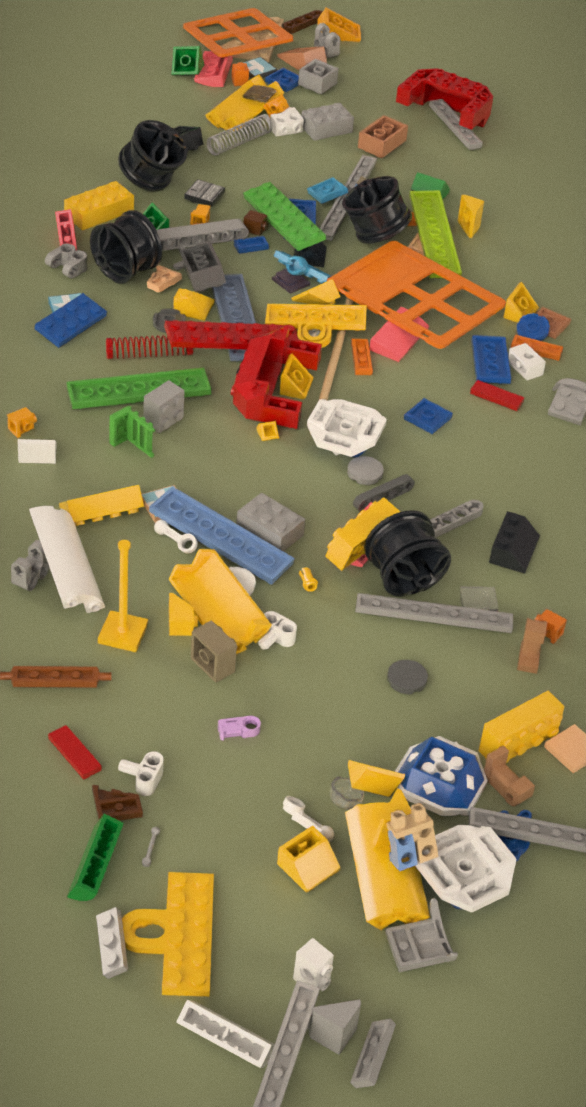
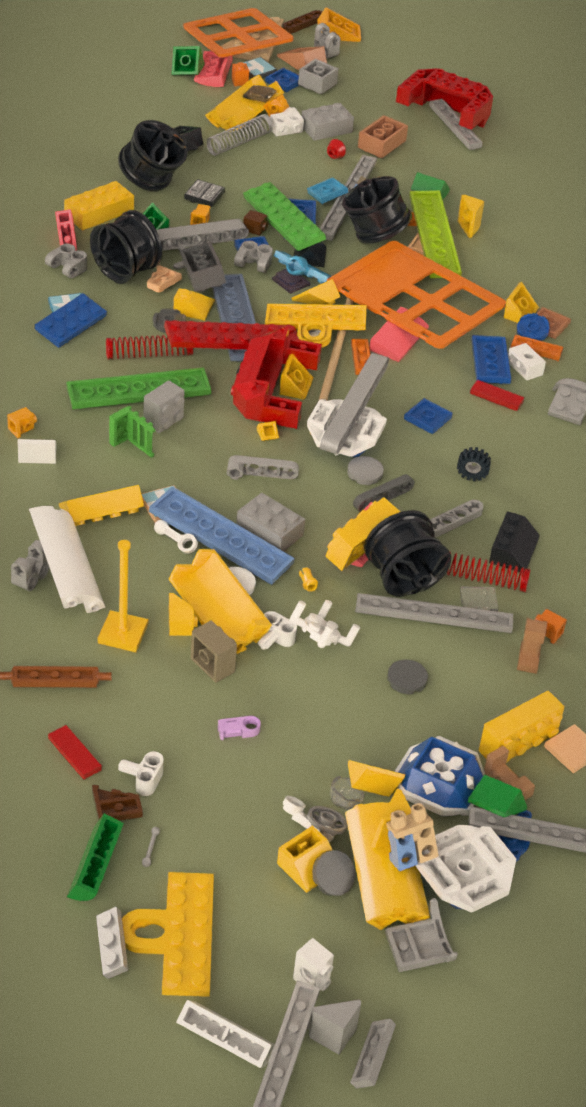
(236, 467): none -> light grey beam
(251, 252): none -> light grey piece
(321, 630): none -> white plate
(327, 817): none -> light grey wheel
(333, 873): none -> tile
(336, 149): none -> red cone
(354, 403): none -> light grey beam
(472, 456): none -> black bush
(498, 797): none -> green slope
(524, 578): none -> red piece

